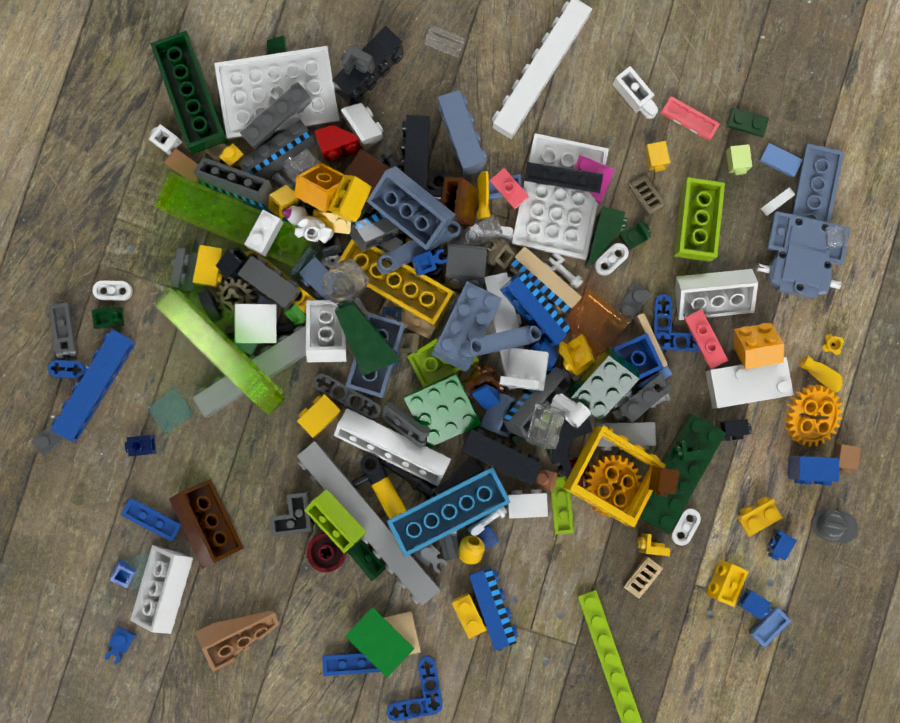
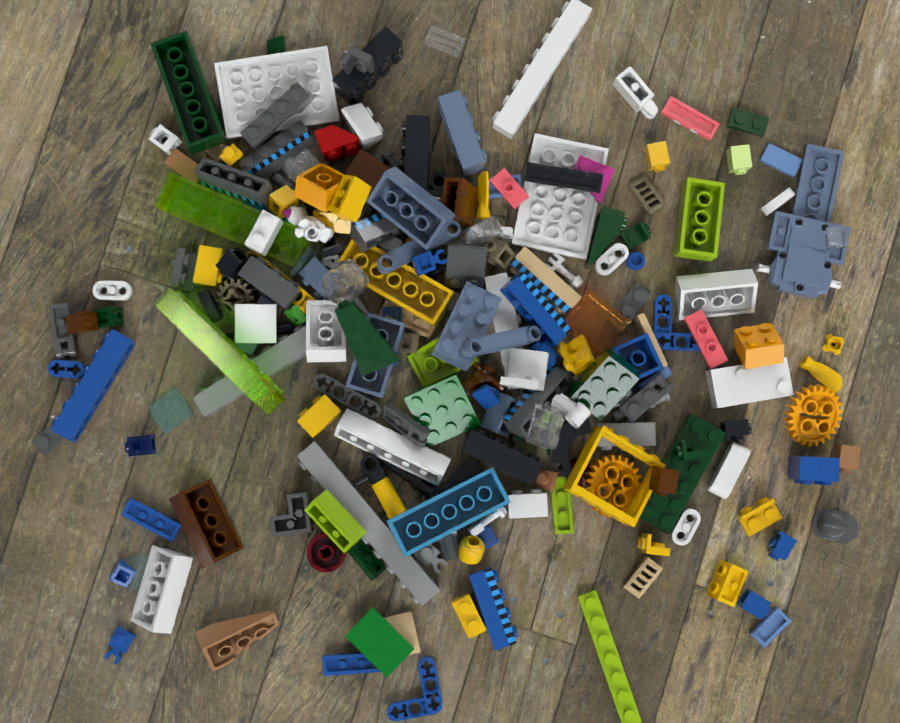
(81, 322): none -> reddish brown brick
(635, 260): none -> blue plate
(728, 470): none -> white beam

